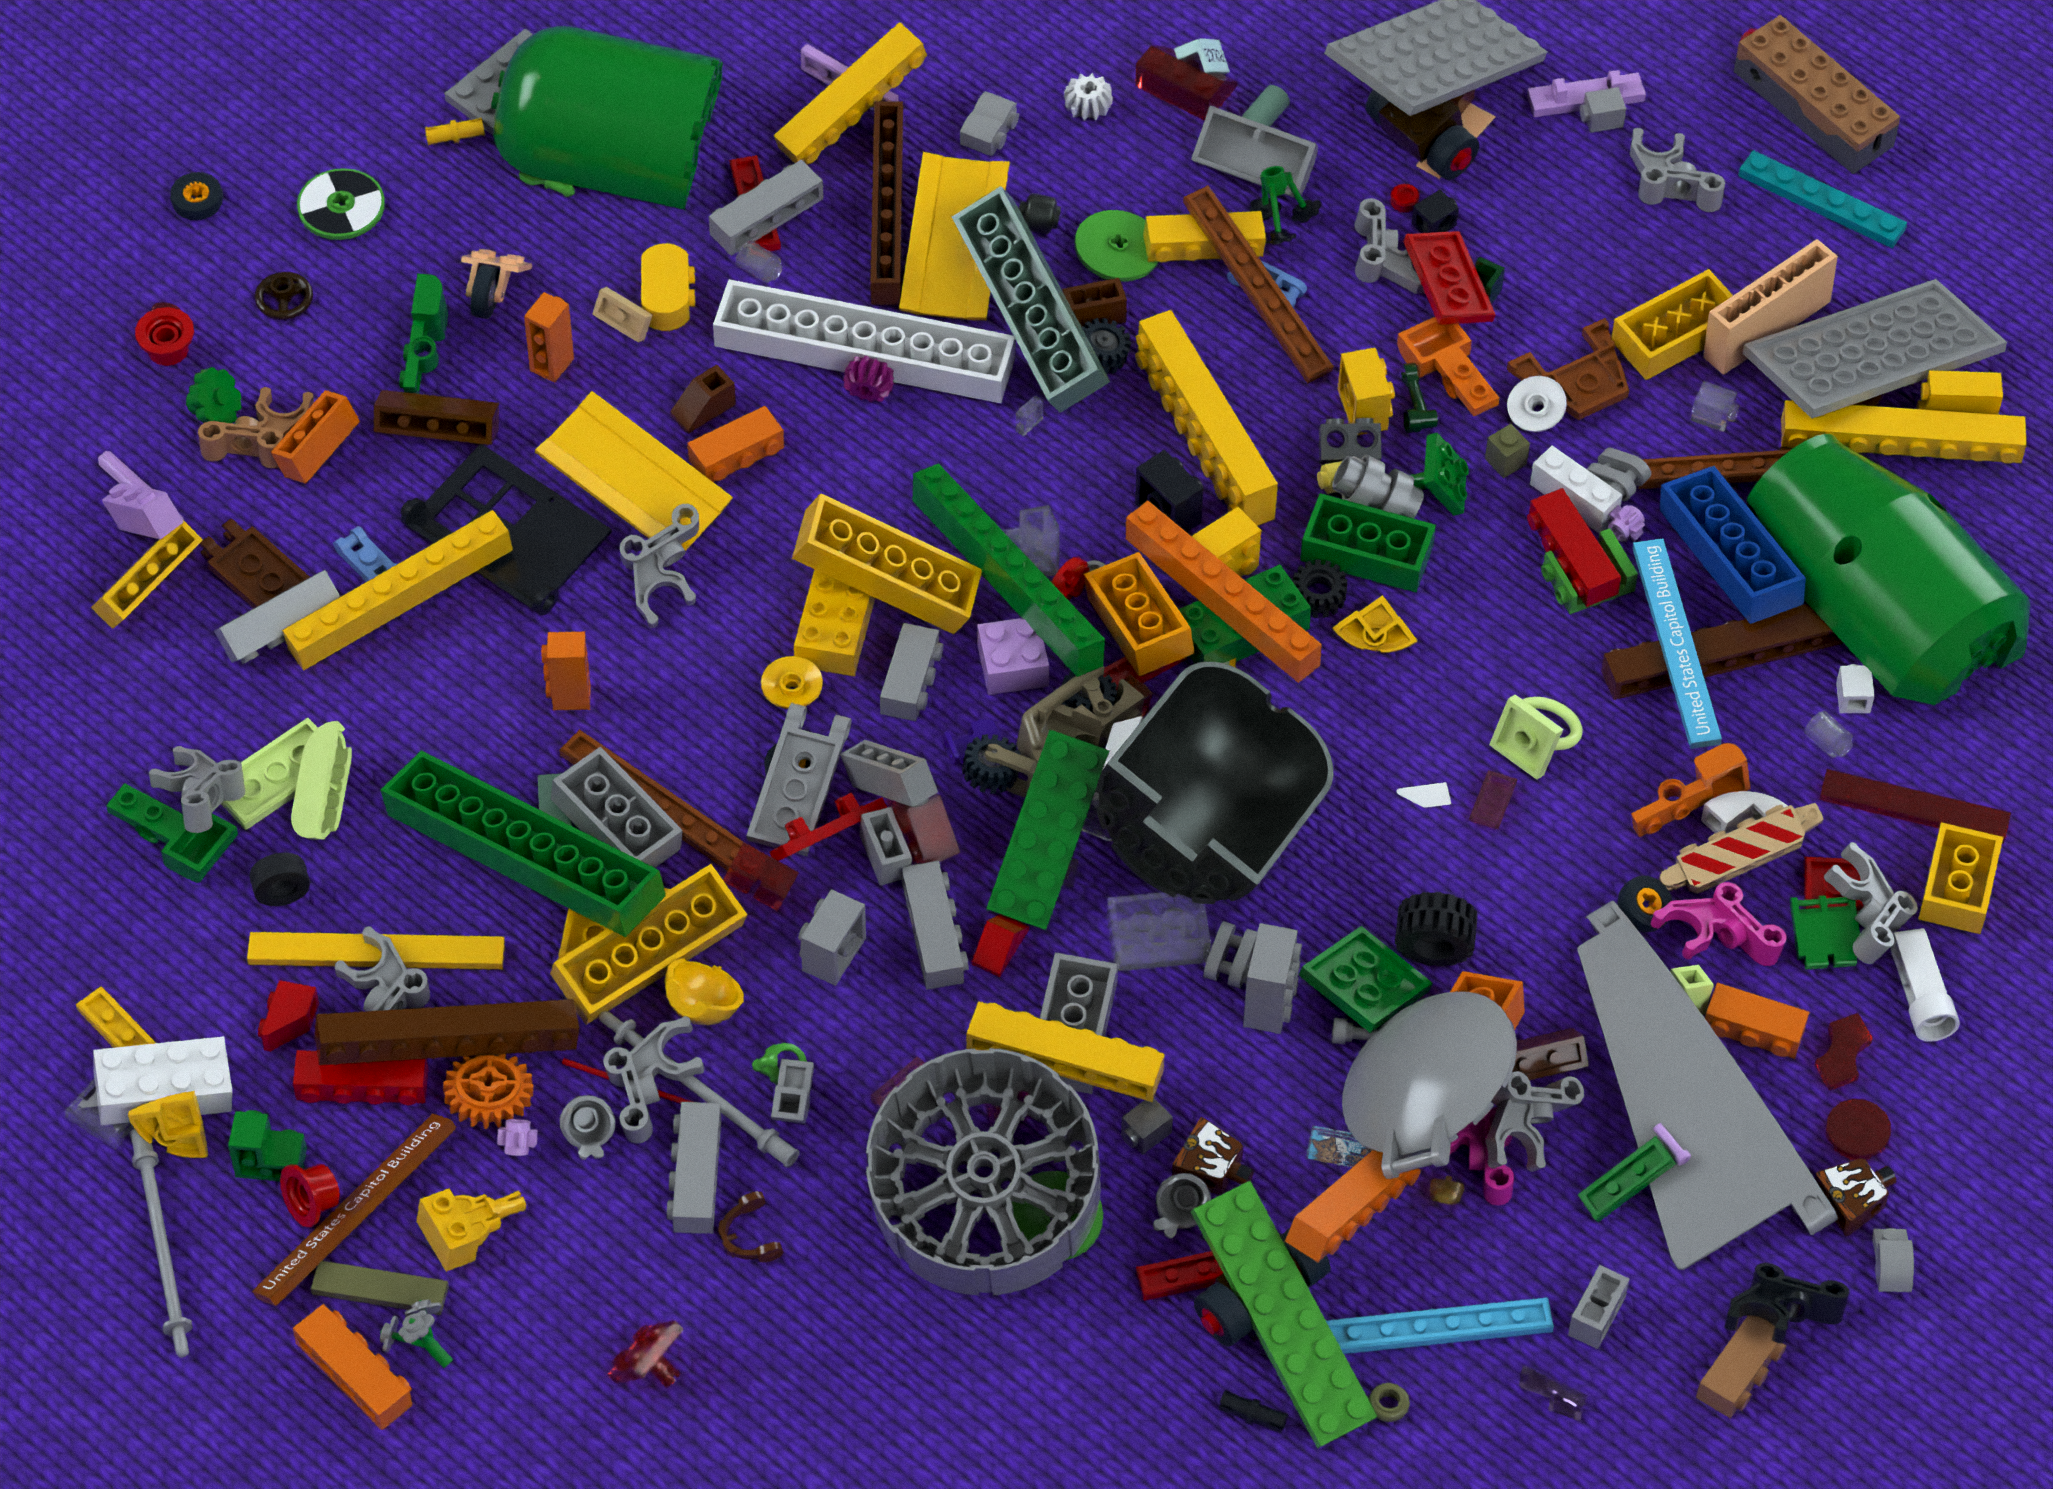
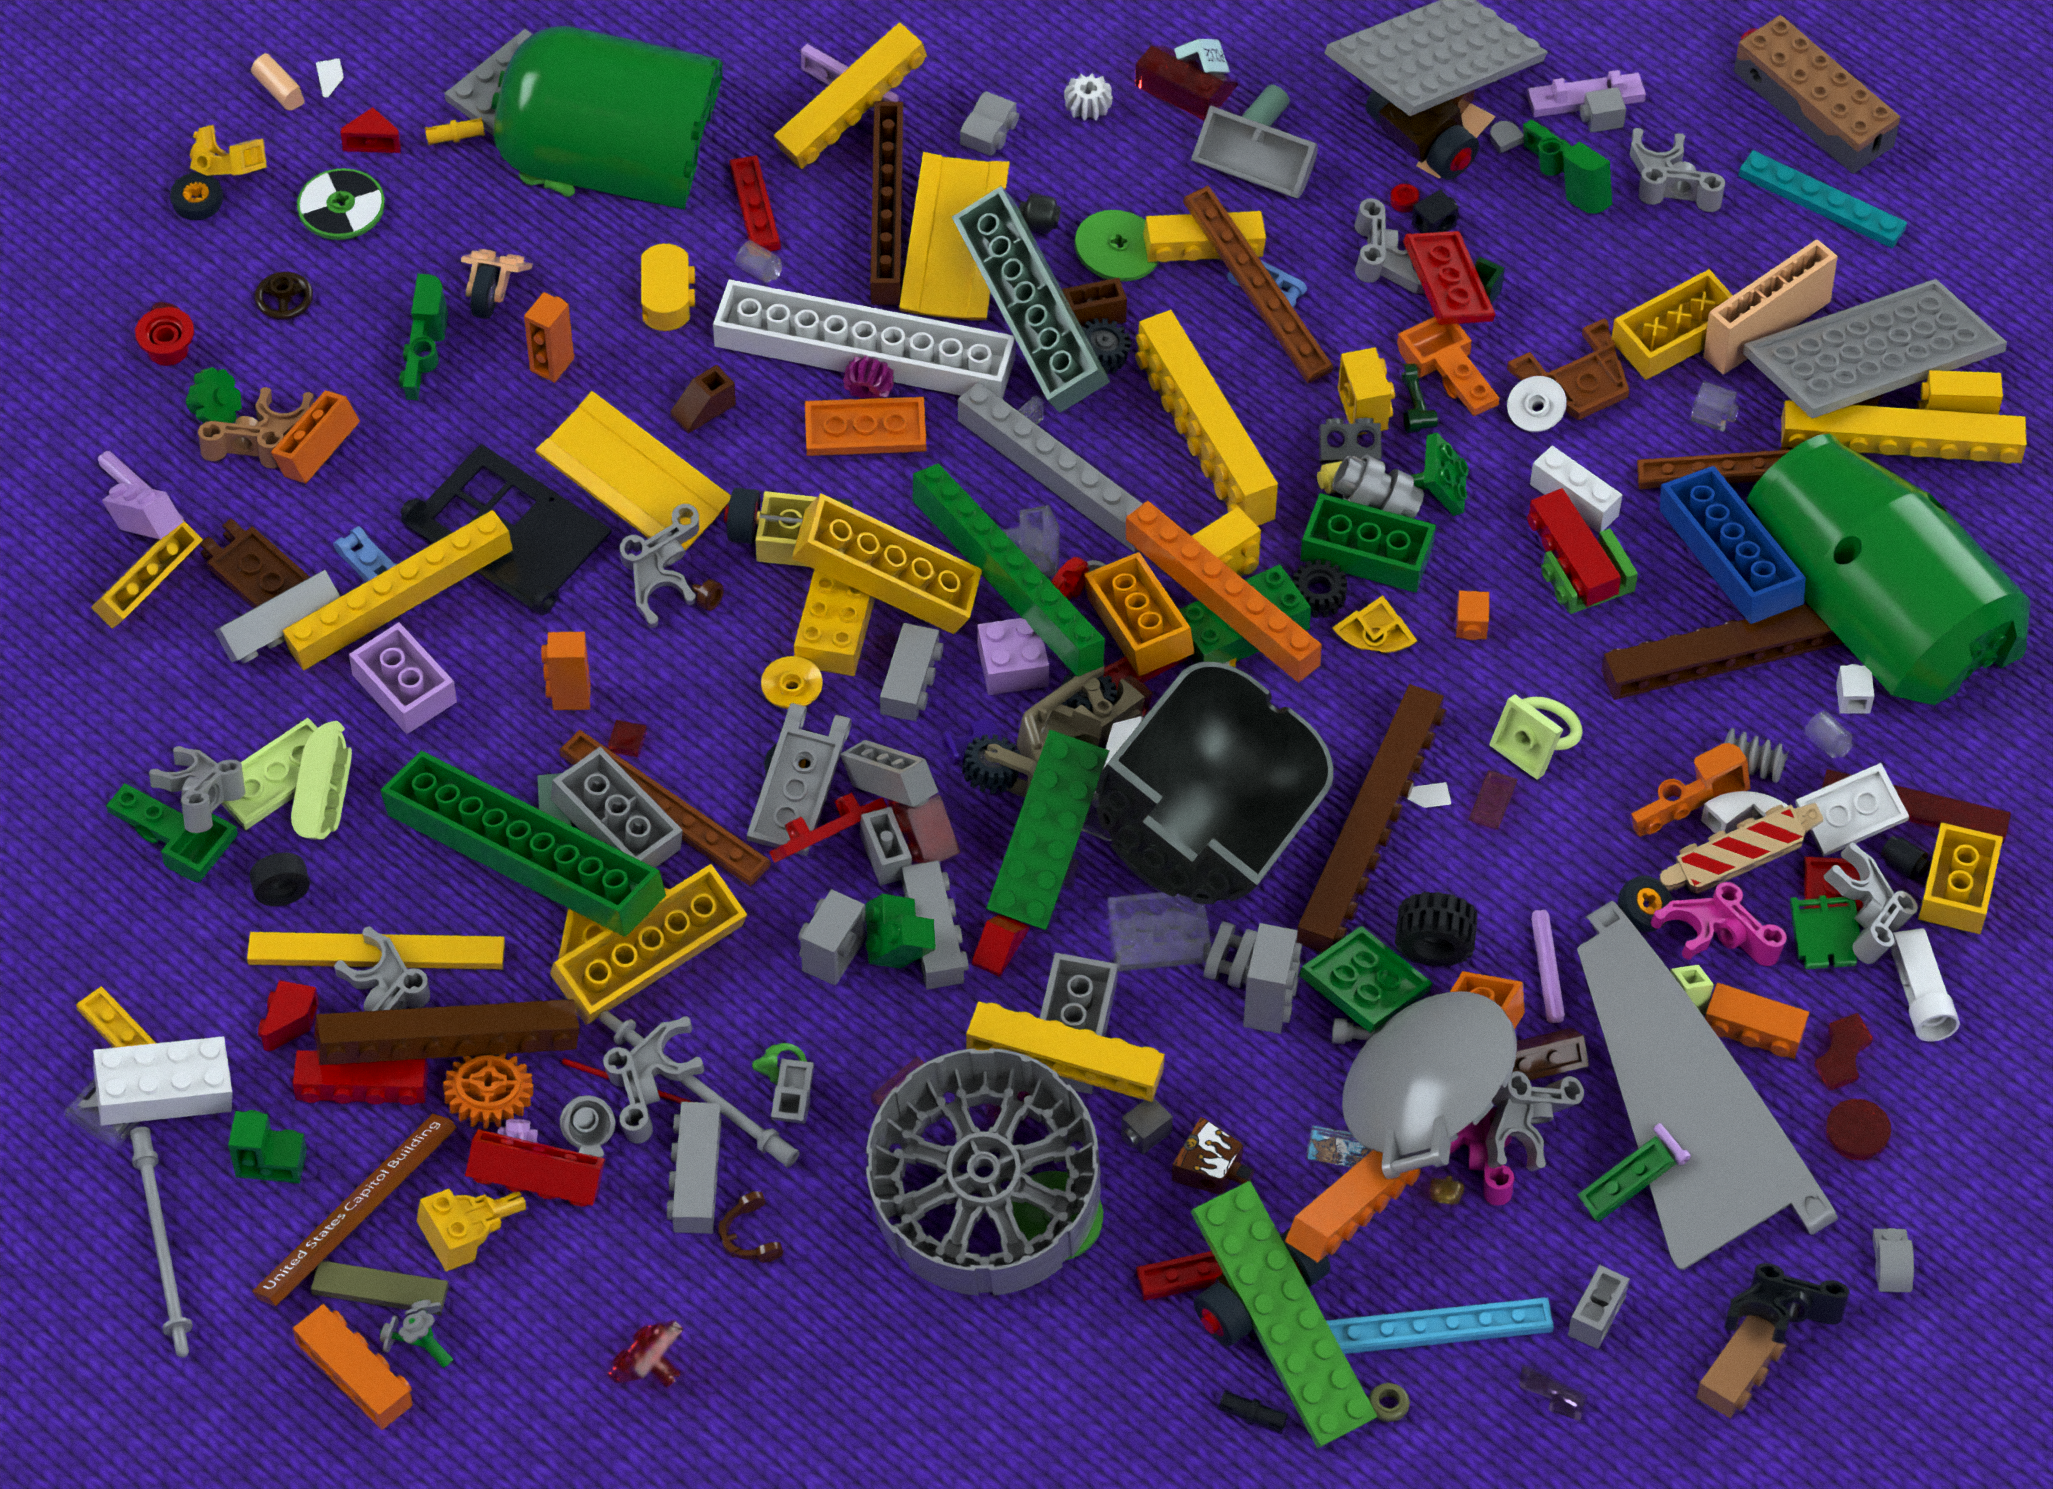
(174, 1123): yellow brick -> none
(242, 159): none -> yellow tile
(277, 82): none -> light nougat brick
(308, 1192): red piece -> none
(330, 75): none -> white sticker
(370, 134): none -> red slope
(403, 678): none -> lavender brick
(436, 417): reddish brown brick -> none
(534, 1168): none -> red brick
(622, 314): tan plate -> none
(627, 738): none -> clear red plate
(702, 992): yellow cylinder -> none
(708, 594): none -> reddish brown tile
(736, 444): orange brick -> none
(752, 865): clear red piece -> none
(766, 207): light grey brick -> none
(773, 527): none -> brick
(865, 426): none -> orange plate
(895, 932): none -> green brick
(1047, 460): none -> light grey brick
(1170, 489): black brick -> none
(1176, 1200): light grey hat -> none
(1274, 182): plant -> none
(1371, 818): none -> reddish brown brick
(1472, 615): none -> orange brick
(1505, 136): none -> light grey tile
(1507, 450): olive brick -> none
(1547, 966): none -> lavender axle
(1584, 170): none -> green plate
(1621, 471): light grey brick -> none
(1626, 523): lavender gear -> none
(1677, 644): medium azure tile -> none
(1760, 756): none -> light grey piece
(1855, 809): none -> white plate
(1855, 1192): torso -> none
(1905, 857): none -> black brick

